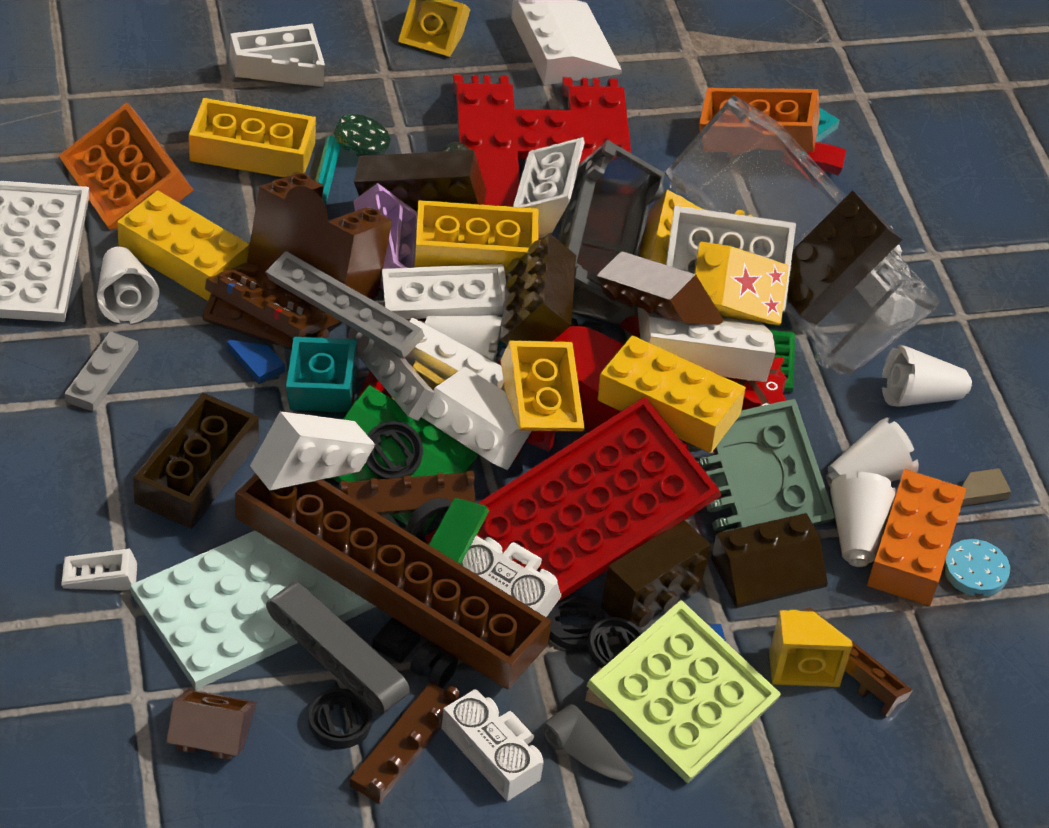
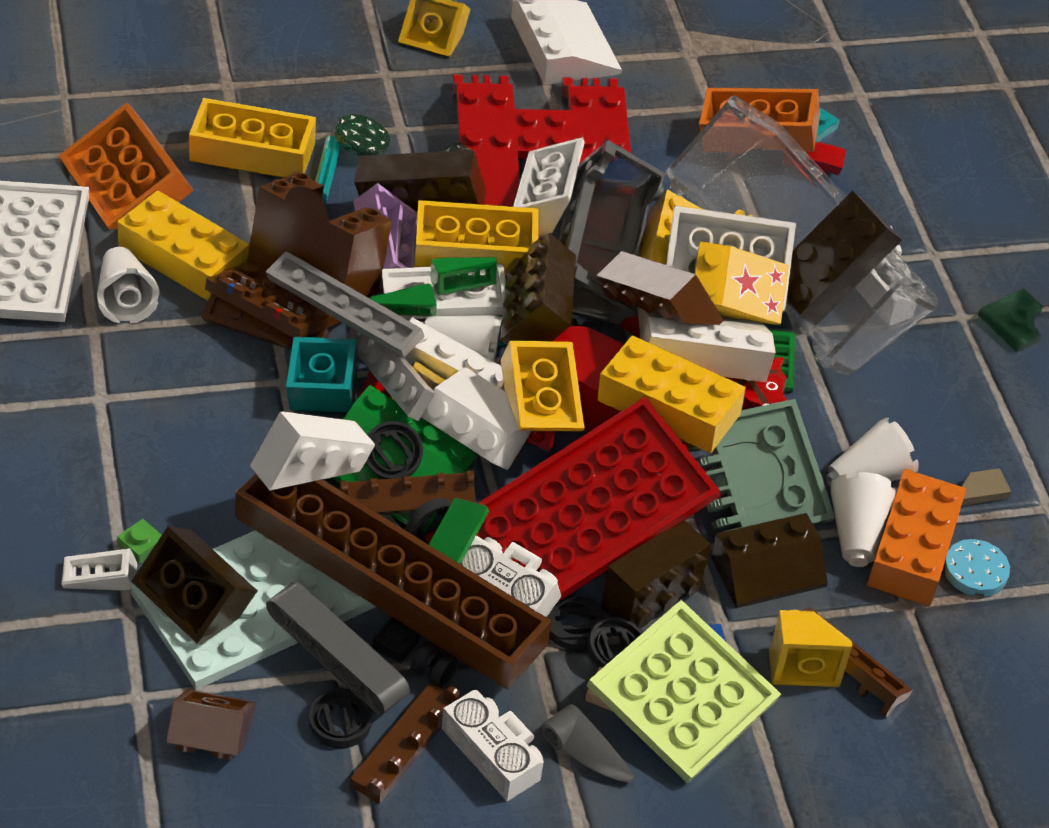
(101, 371): light grey plate -> none
(140, 539): none -> bright green plate
(193, 584): none -> dark brown slope
(196, 460): dark brown brick -> none
(257, 360): blue tile -> none
(278, 55): white wedge -> none
(409, 301): none -> green slope
(452, 276): none -> green slope
(922, 379): white cone -> none
(1014, 319): none -> clear green tile

